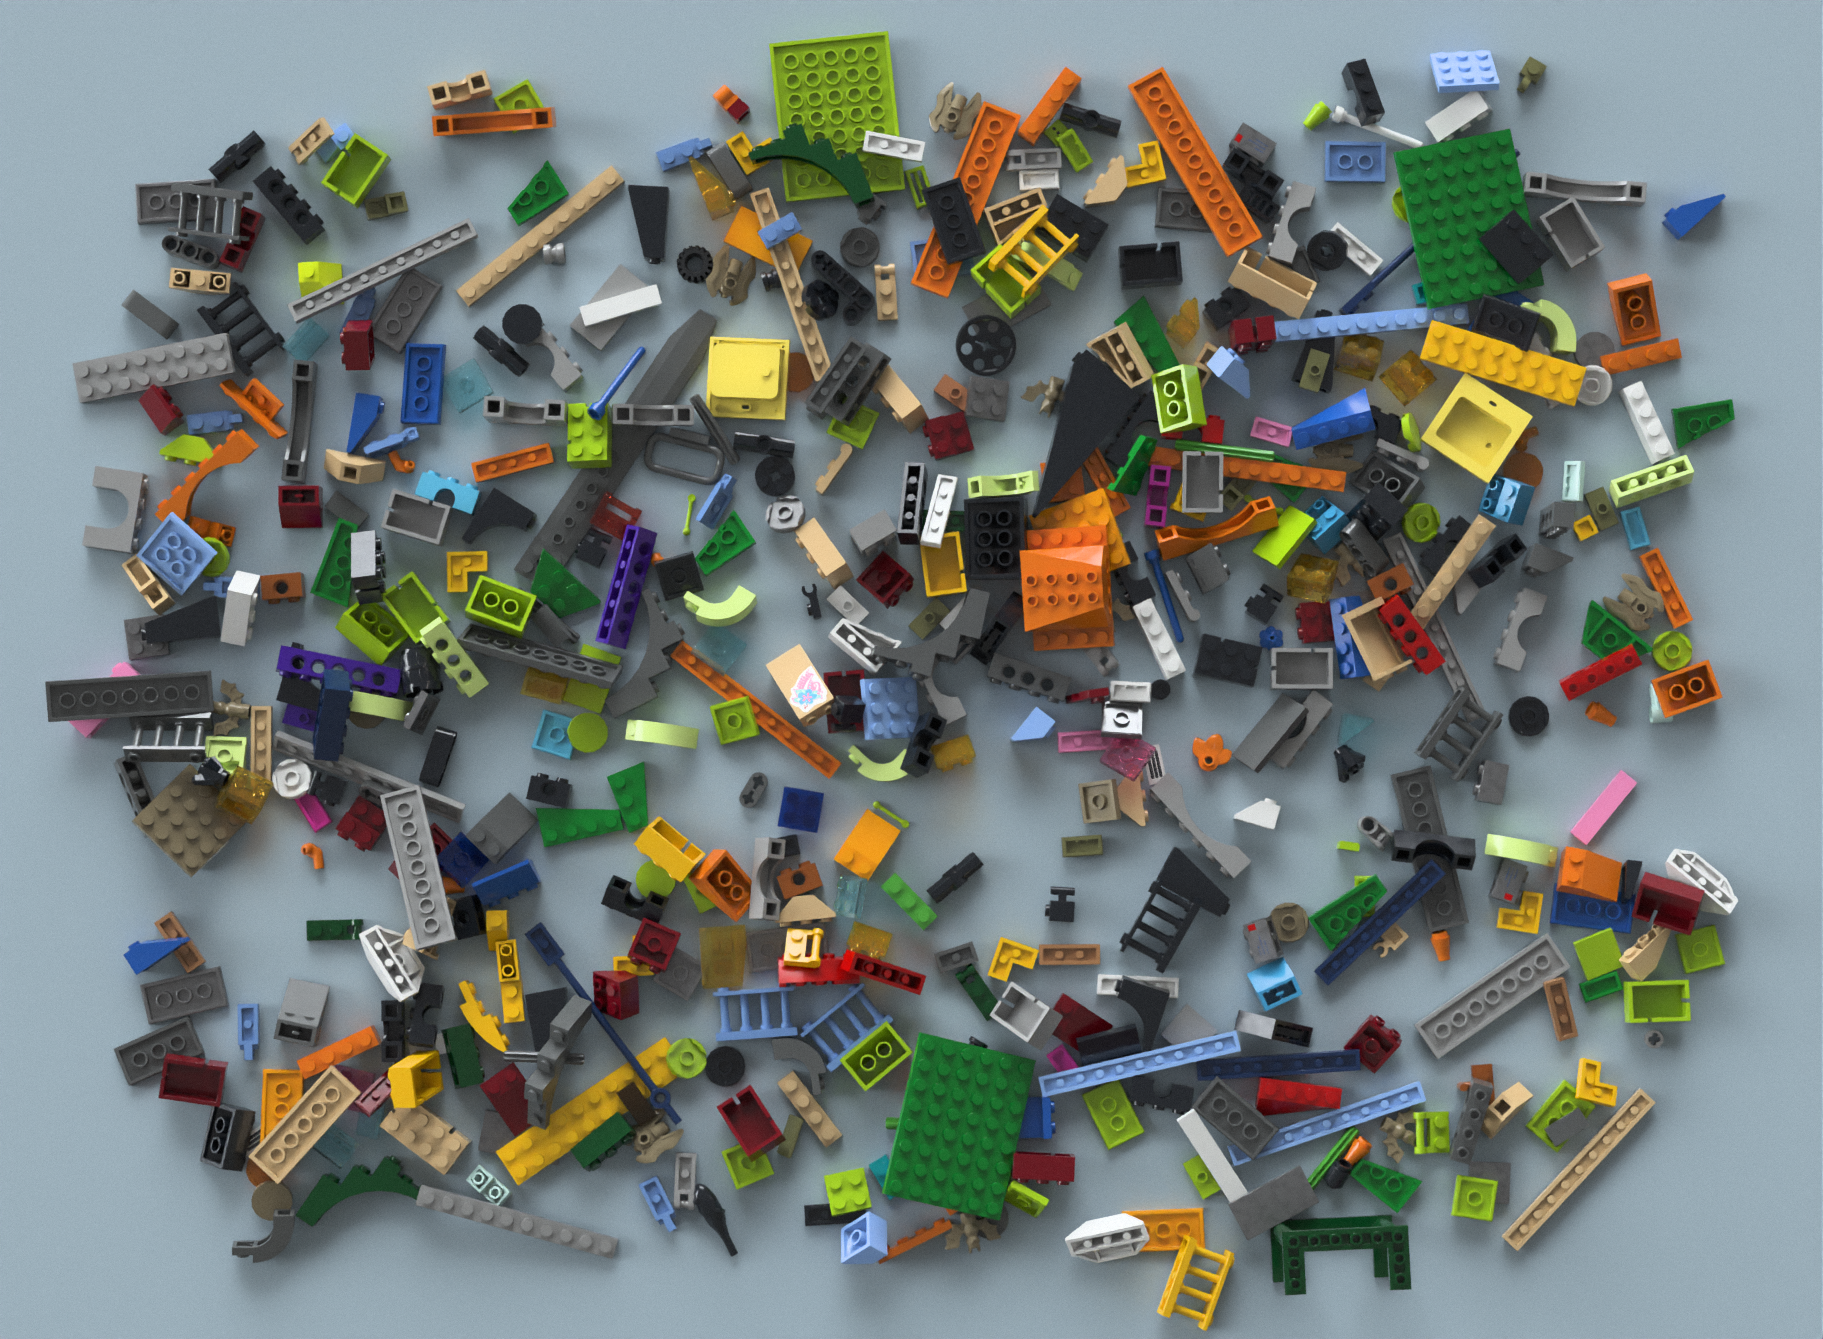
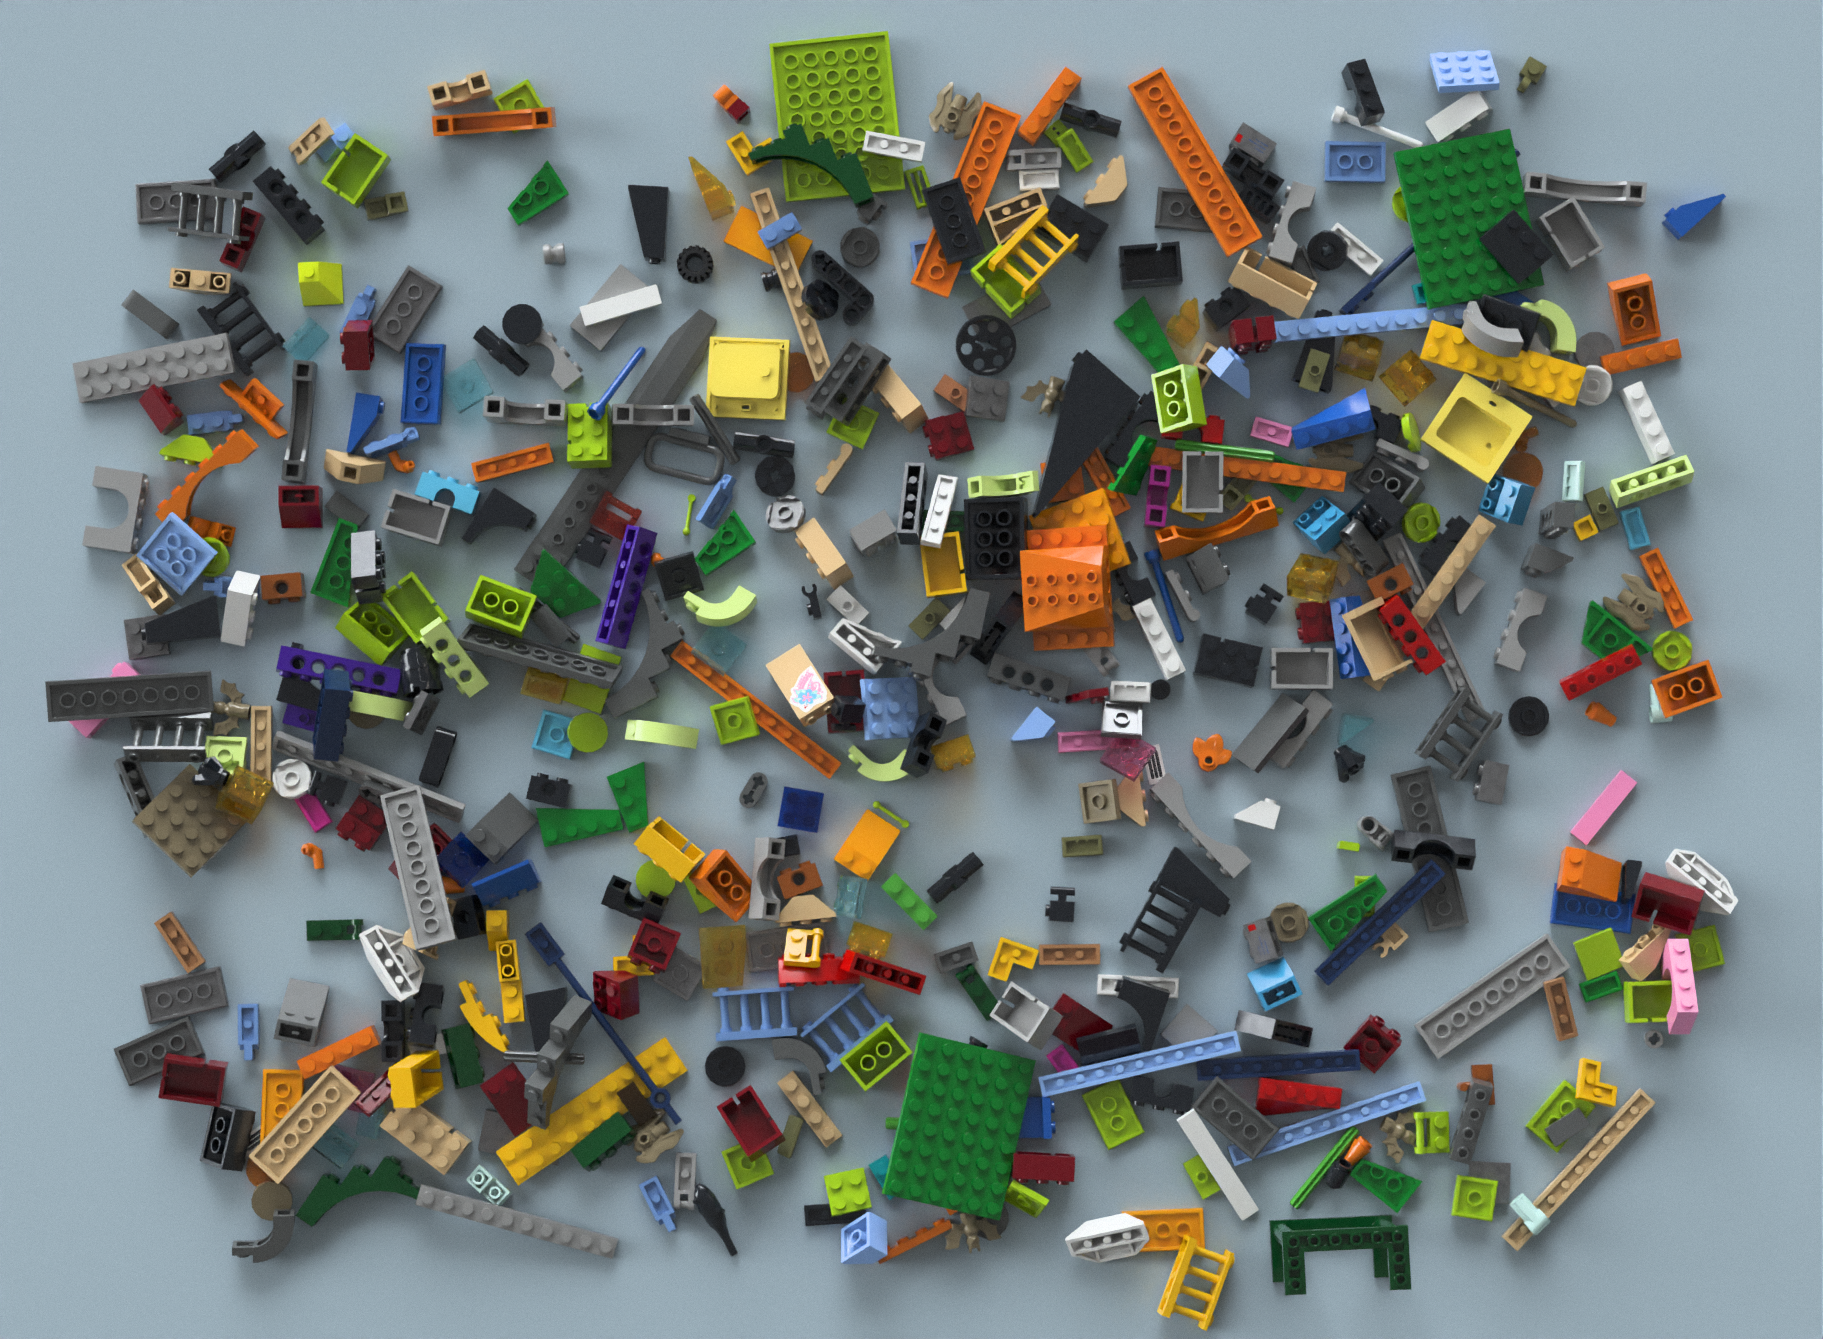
(148, 953): blue slope -> none
(184, 245): dark grey beam -> none
(382, 271): light grey plate -> none
(460, 564): yellow plate -> none
(540, 235): tan plate -> none
(678, 154): medium blue hinge -> none
(686, 1058): lime tile -> none
(729, 171): dark grey beam -> none
(729, 277): dark tan piece -> none
(886, 293): tan plate -> none
(886, 580): dark red plate -> none
(1062, 273): yellowish green arch -> none
(1123, 355): tan wedge -> none
(1151, 168): yellow plate -> none
(1265, 635): blue plant -> none
(1273, 1202): flat silver tile -> none
(1284, 539): lime tile -> none
(1318, 114): lime cone -> none
(1441, 944): orange cone -> none
(1488, 337): none -> light grey arch
(1492, 564): black arch -> none
(1503, 389): none -> dark tan piece
(1505, 1108): tan slope -> none
(1508, 881): flat silver brick -> none
(1521, 850): yellowish green arch -> none
(1524, 919): yellow plate -> none
(1533, 1218): none -> light aqua piece
(1677, 966): none -> bright pink arch
(1699, 419): green wing -> none

